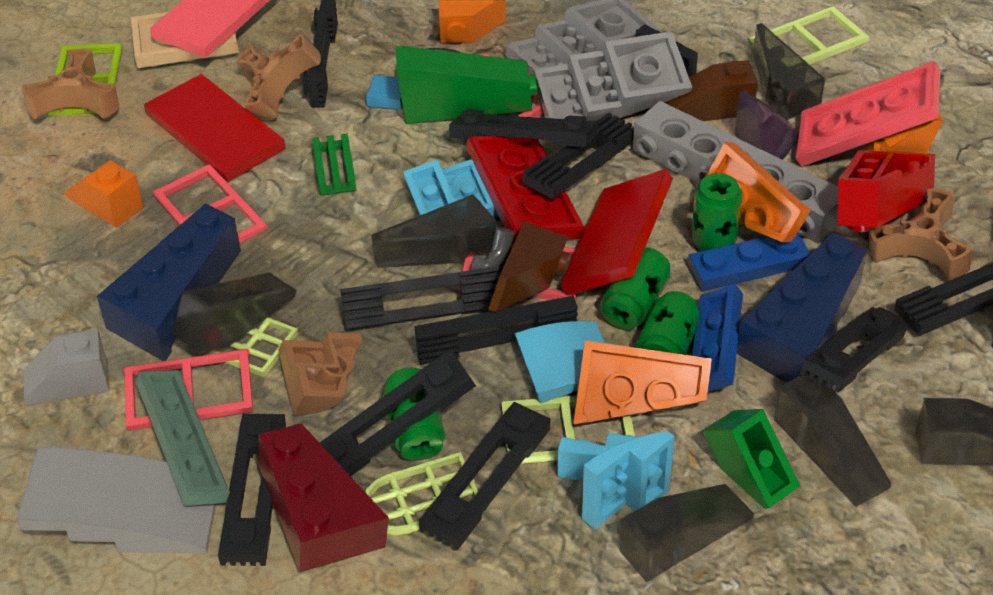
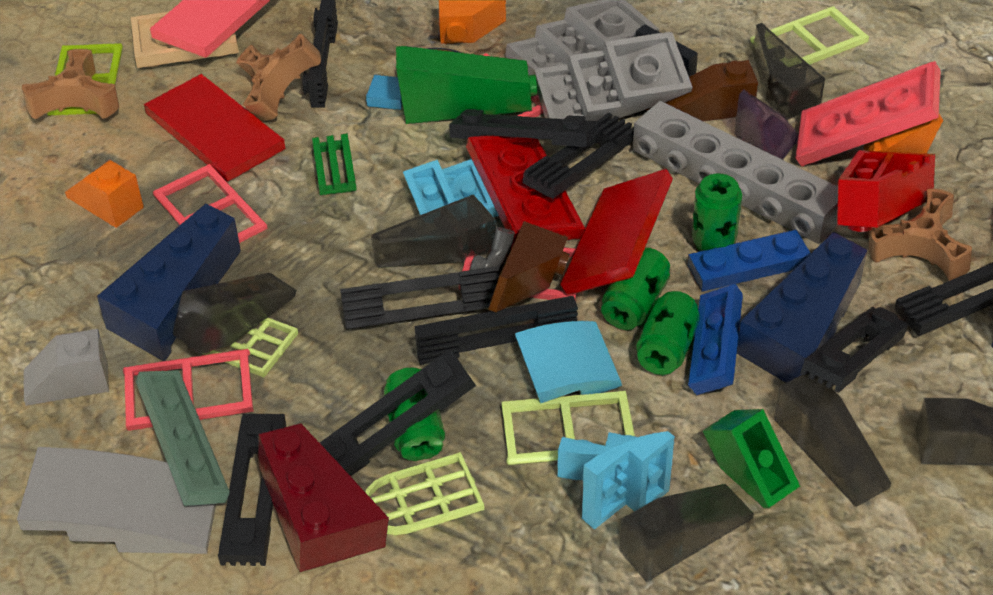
(318, 370): medium nougat slope -> none
(456, 518): black container -> none
(635, 381): orange wing -> none
(765, 201): orange wing -> none

